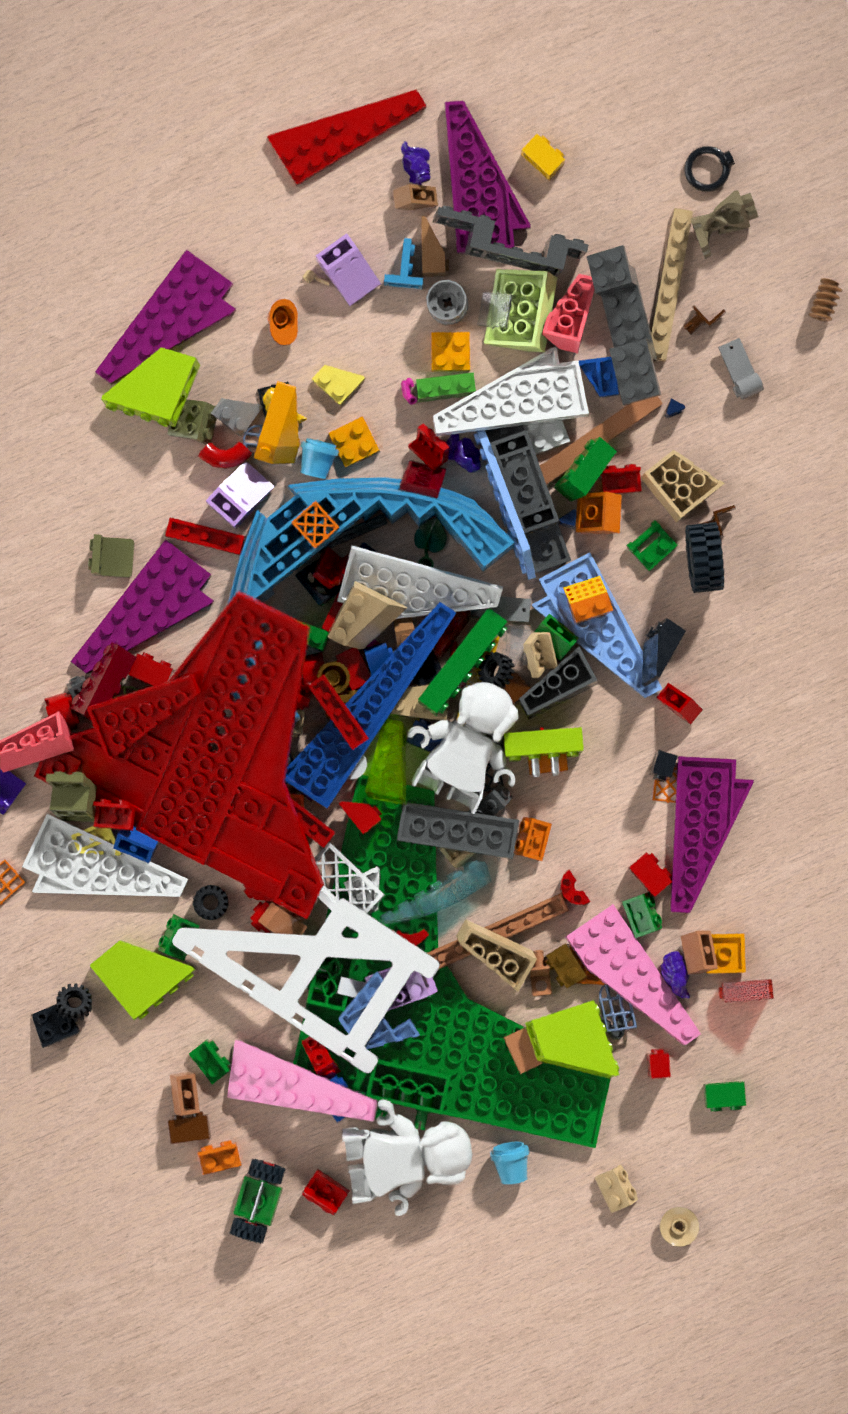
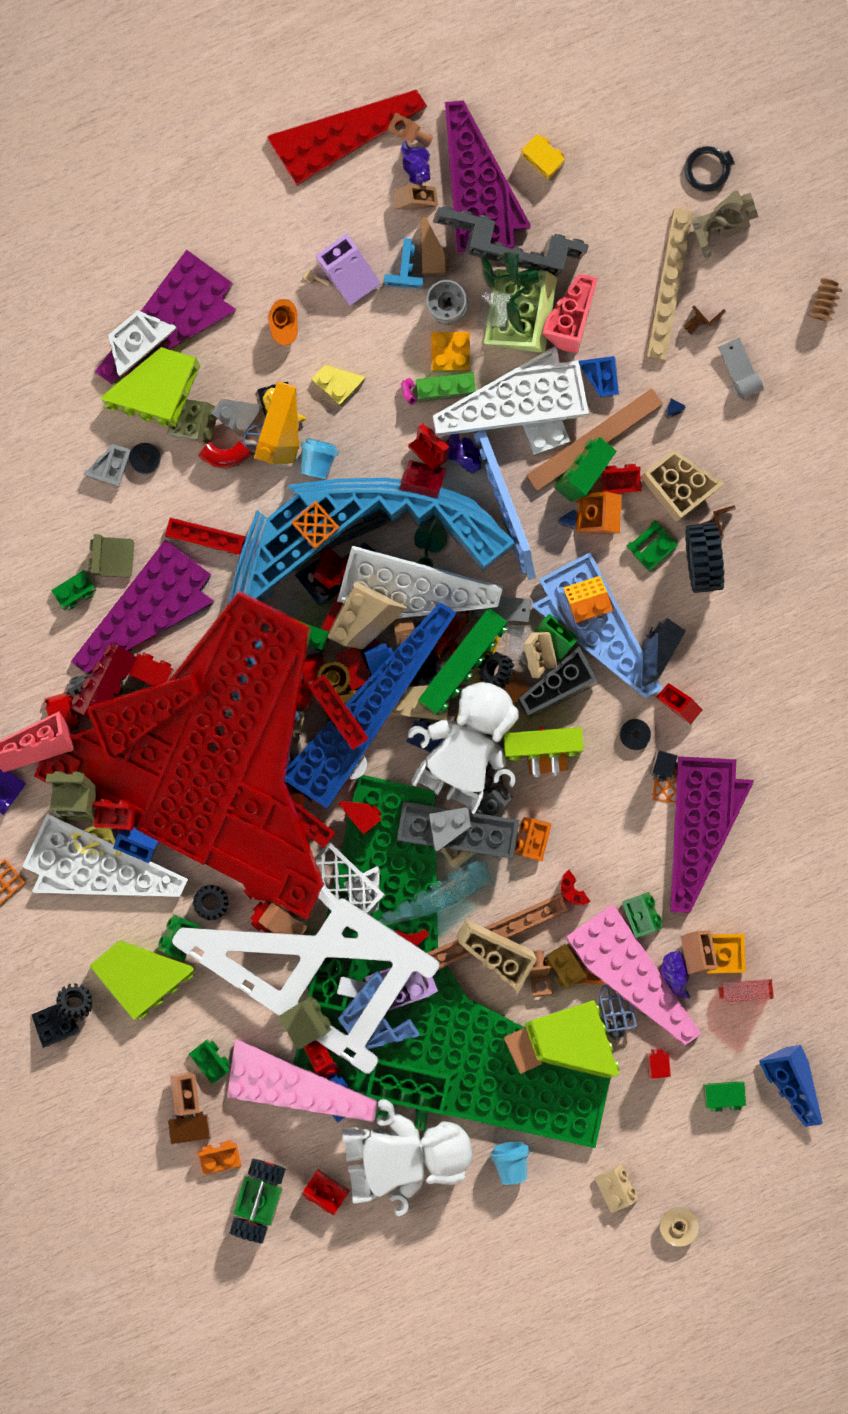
(74, 590): none -> green bracket
(110, 465): none -> light grey wing
(136, 339): none -> white wing
(148, 466): none -> black piece
(239, 494): lavender slope -> none
(305, 1022): none -> olive bracket
(354, 442): light orange plate -> none
(388, 767): clear neon green wedge -> none
(411, 131): none -> nougat bracket
(448, 826): none -> light grey wing
(522, 278): none -> dark green plant
(529, 495): dark grey bracket -> none
(626, 734): none -> black piece
(627, 323): dark grey bracket -> none
(650, 873): red brick -> none
(793, 1077): none -> blue wedge

